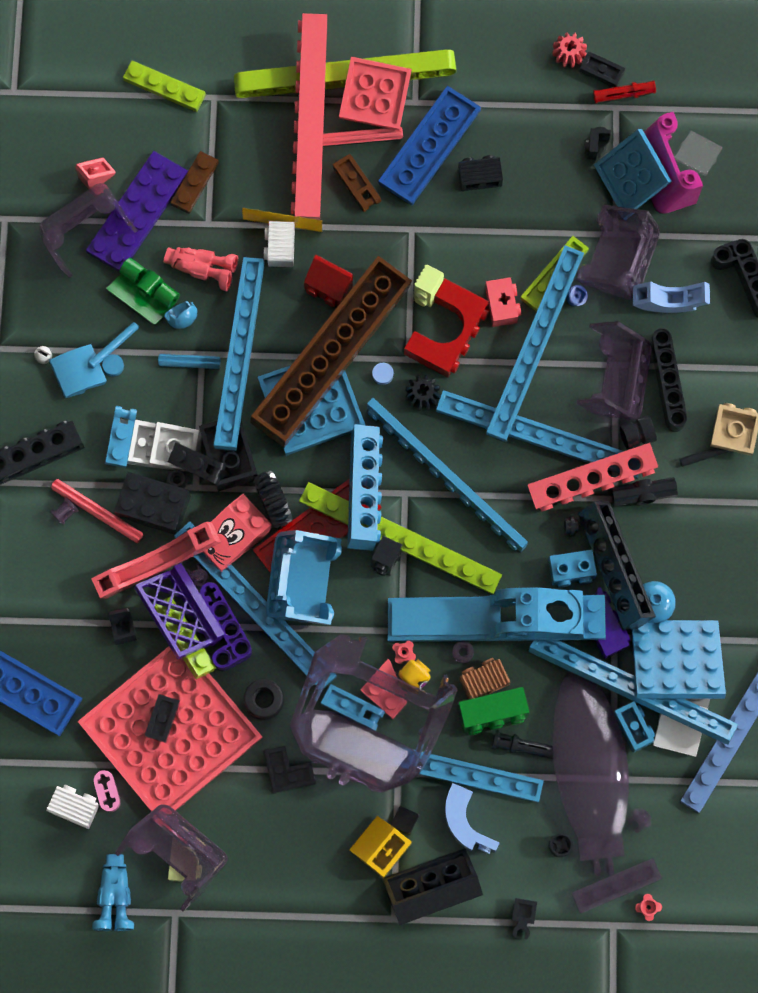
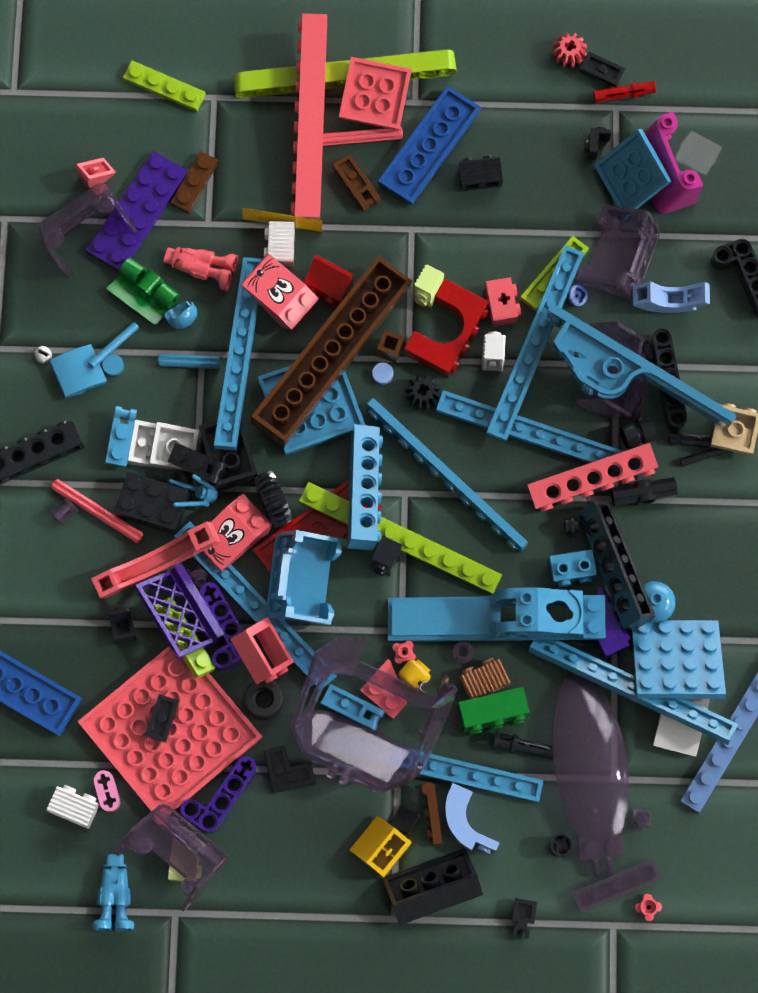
(206, 493): none -> dark azure plant
(223, 792): none -> dark purple beam
(253, 656): none -> coral window
(279, 292): none -> coral slope
(390, 346): none -> reddish brown brick
(431, 813): none -> reddish brown plate
(493, 352): none -> white brick
(600, 352): none -> dark azure piece
(634, 727): dark azure brick -> none
(689, 439): none -> black axle

